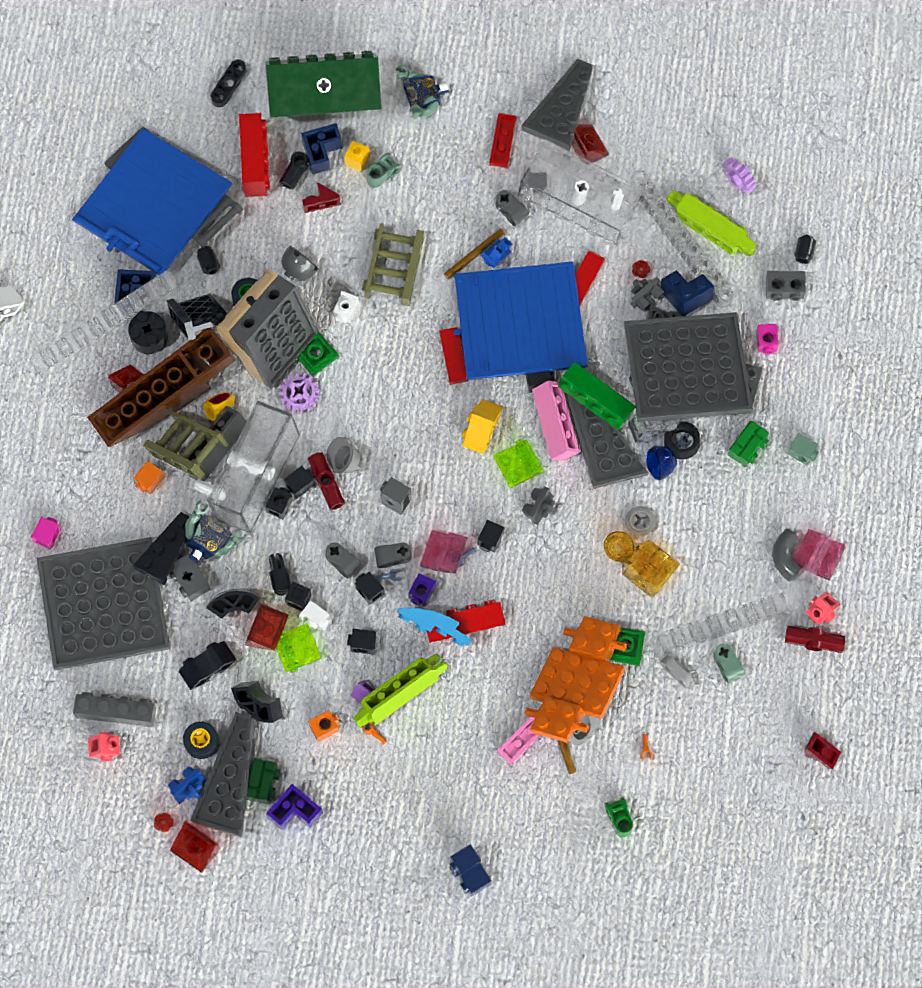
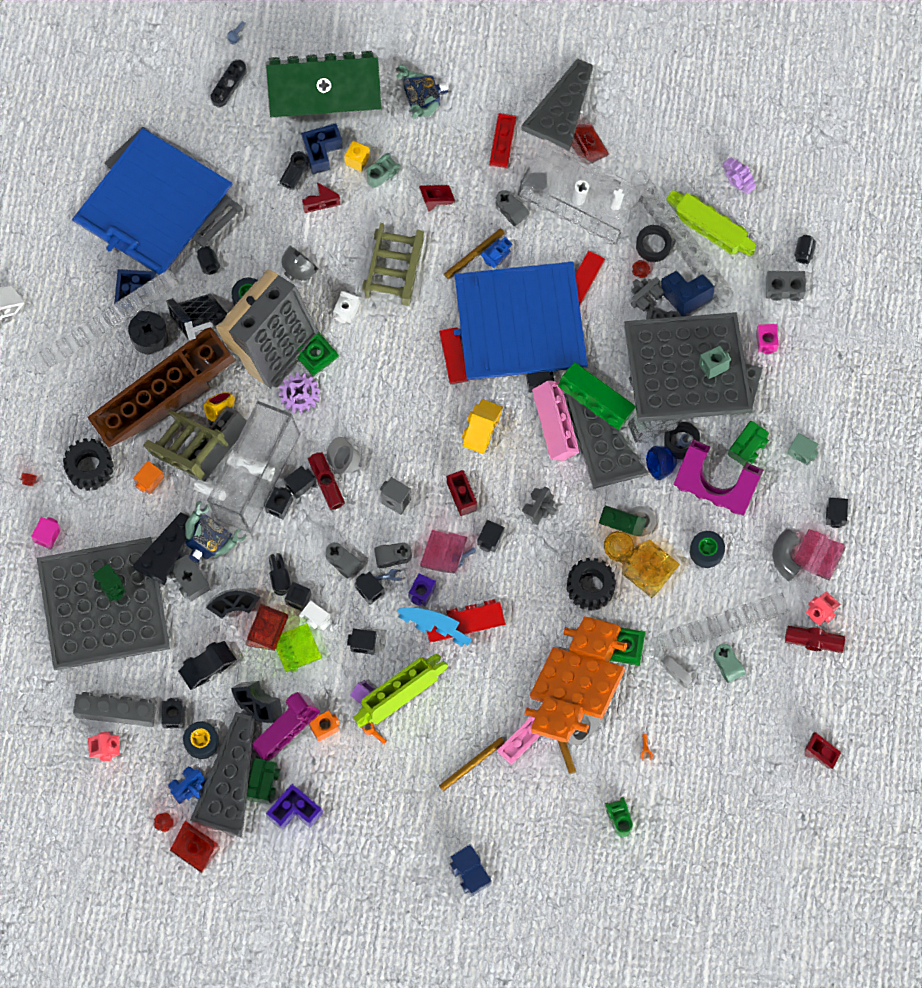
(28, 479): none -> clear red plate
(81, 451): none -> black tyre
(109, 583): none -> dark green brick
(124, 377): clear red slope -> none
(176, 721): none -> black brick
(233, 38): none -> sand blue hand
(254, 154): red brick -> none
(287, 726): none -> magenta beam
(436, 195): none -> dark red slope
(461, 492): none -> dark red brick
(471, 764): none -> pearl gold bar
(518, 463): clear neon green hinge -> none
(596, 569): none -> black tyre
(622, 521): none -> dark green brick
(649, 256): none -> black tyre
(692, 479): none -> magenta arch
(707, 542): none -> black wheel
(713, 368): none -> sand green brick
(836, 512): none -> black brick

